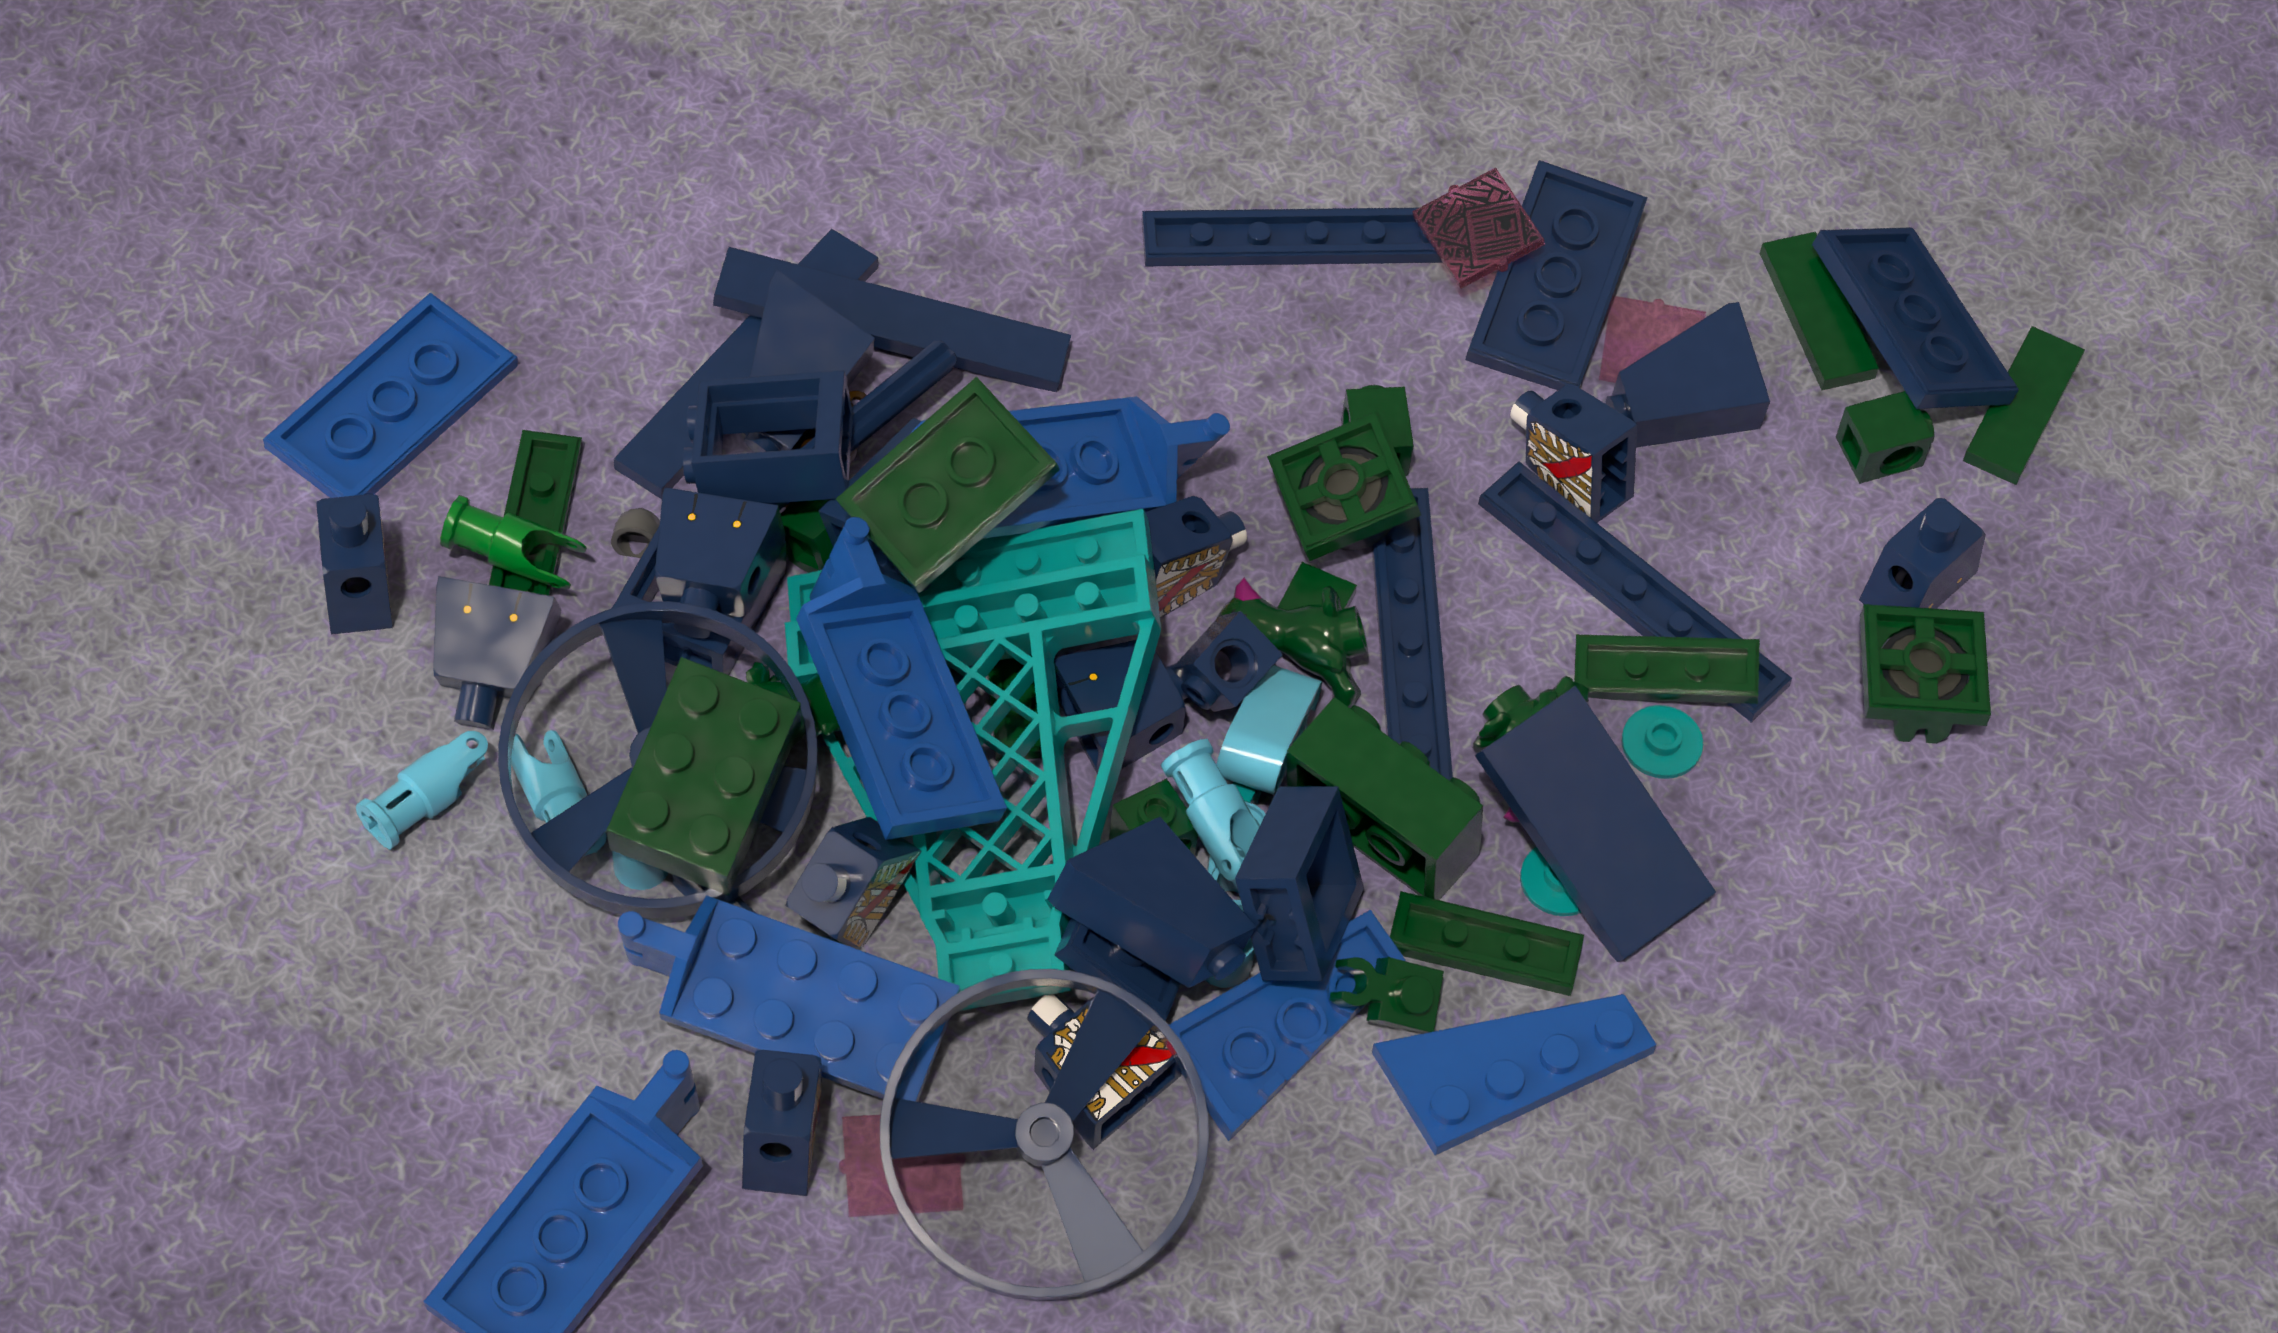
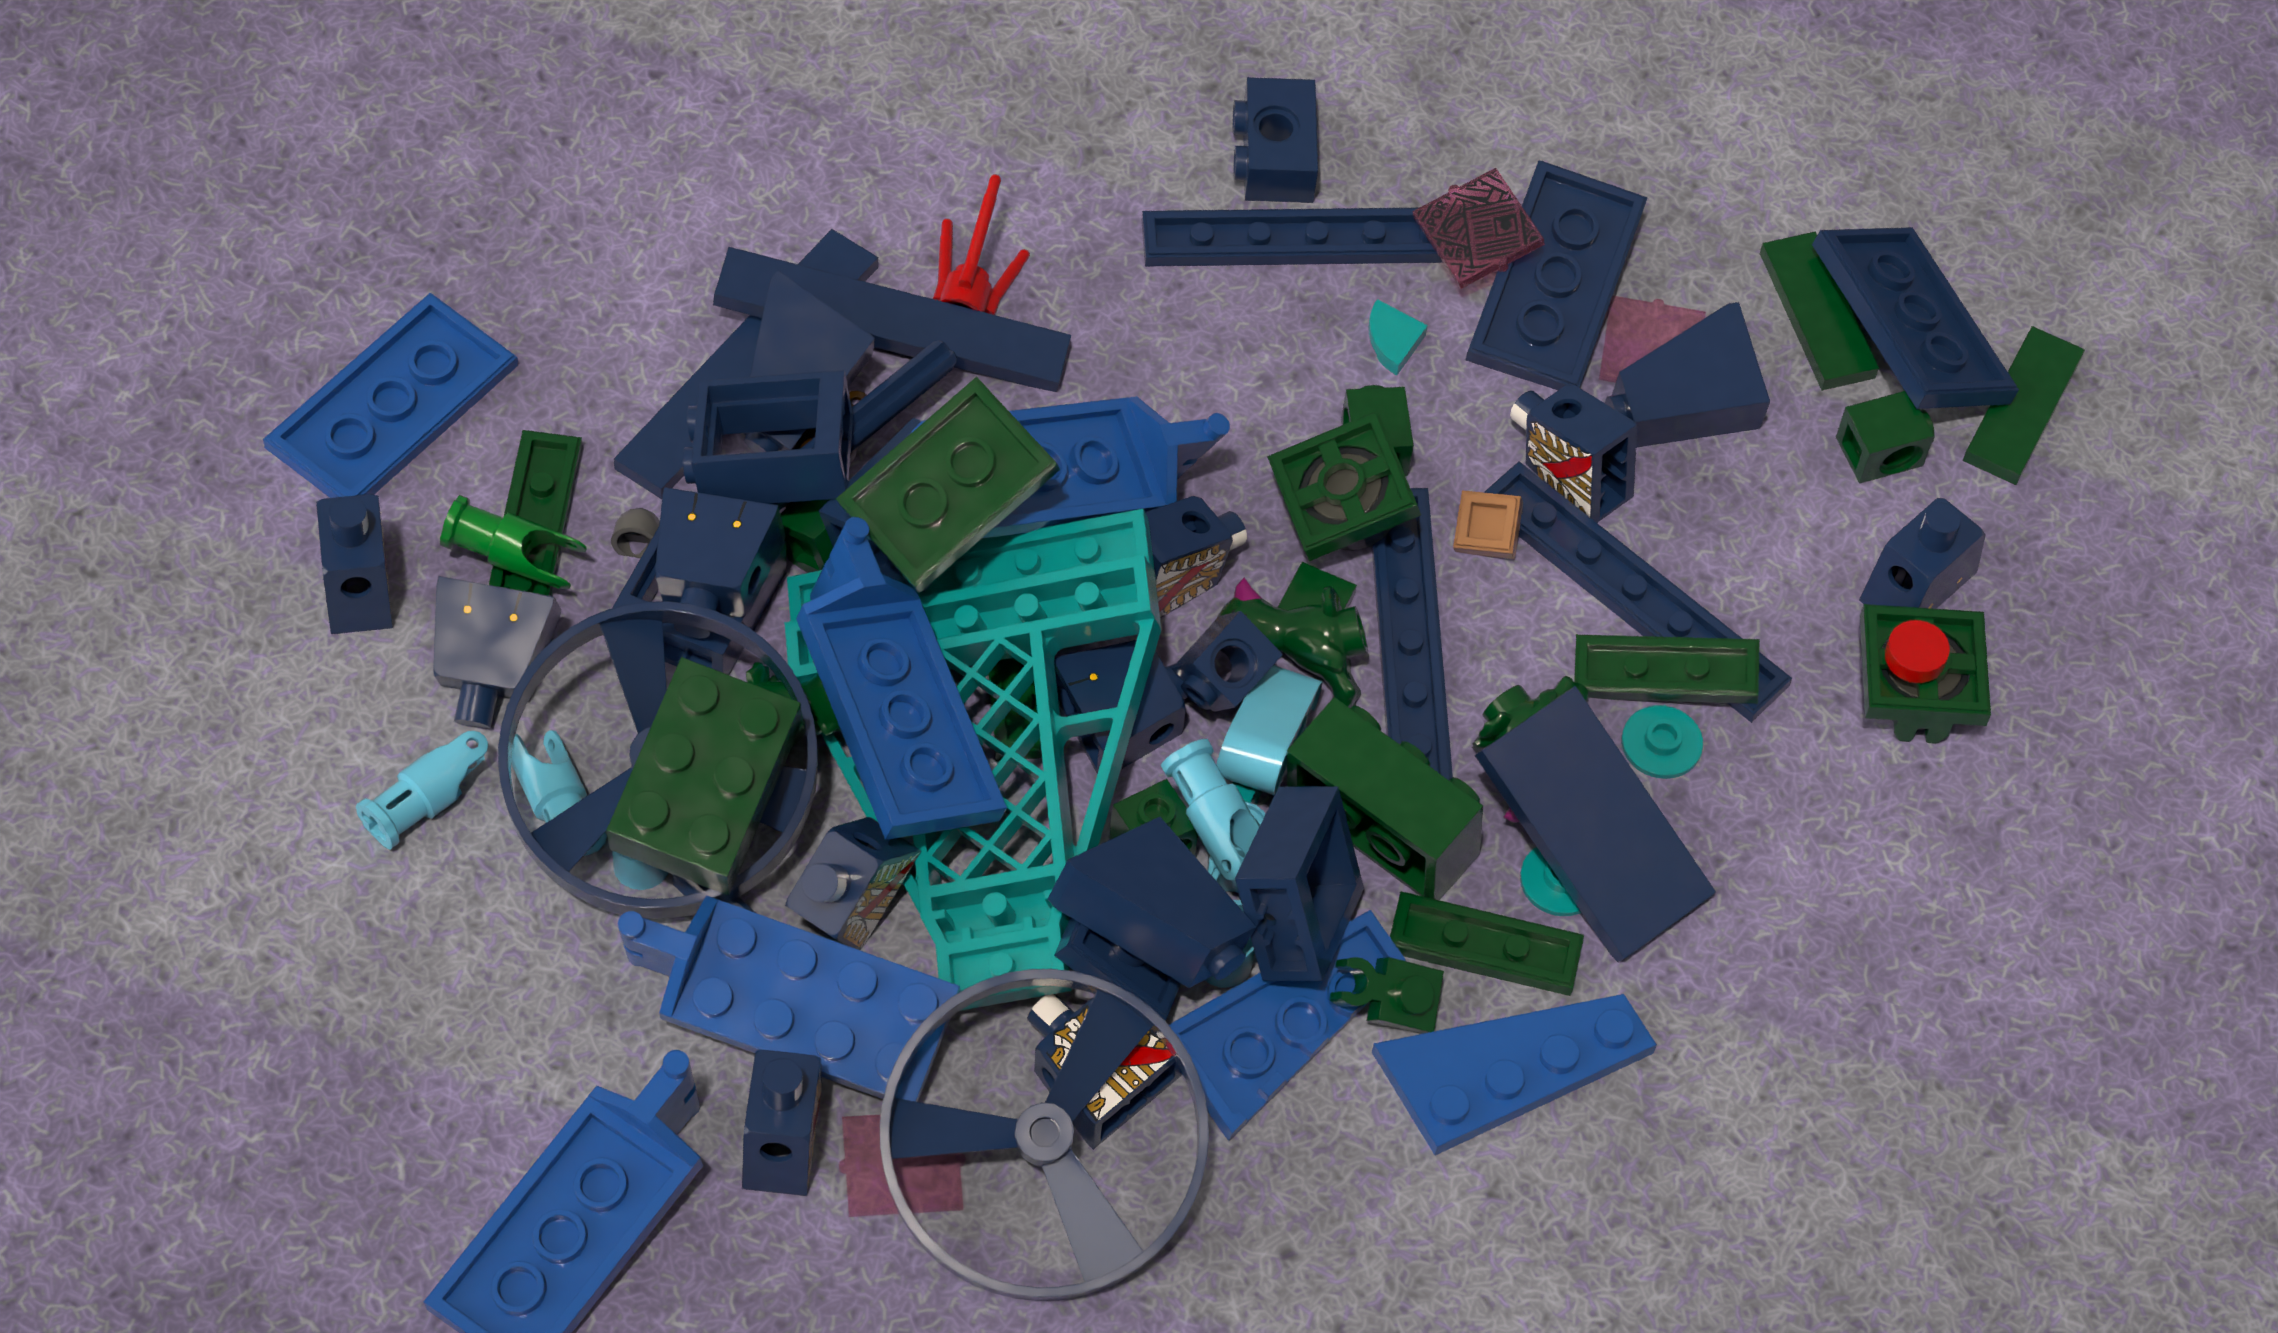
(969, 283): none -> red plant
(1278, 140): none -> dark blue brick
(1394, 335): none -> teal tile
(1488, 524): none -> medium nougat tile
(1917, 651): none -> red tile

